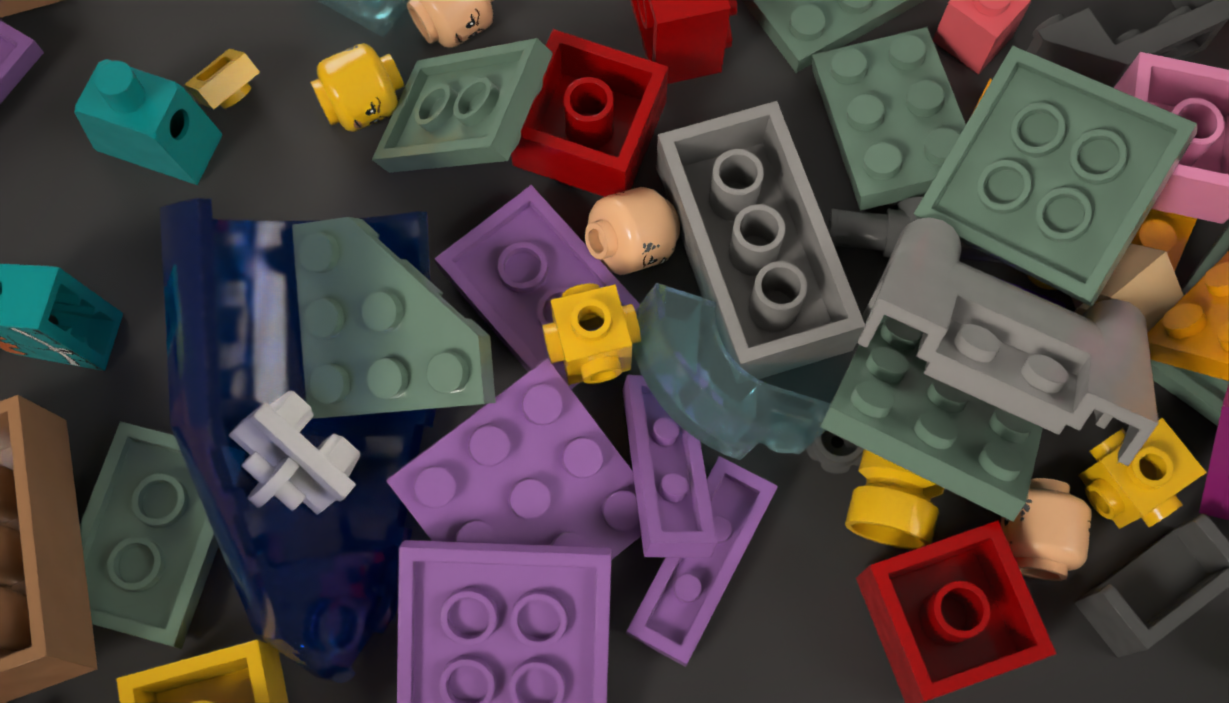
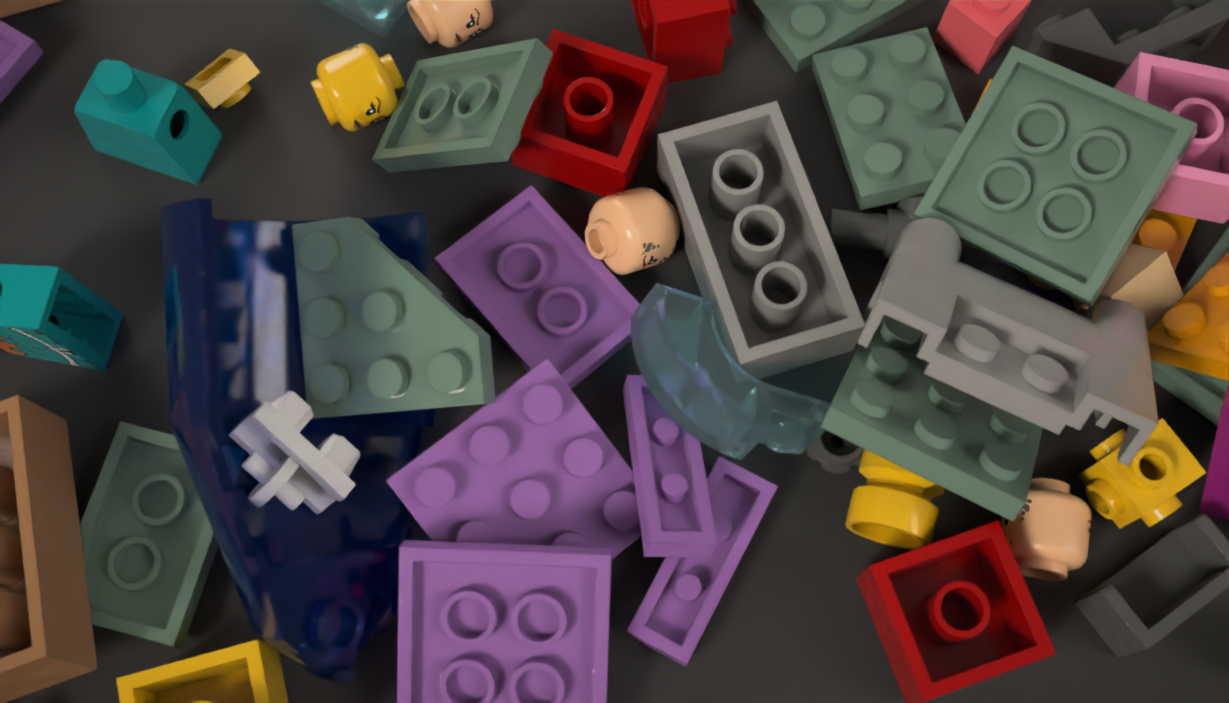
(591, 354): yellow brick -> none

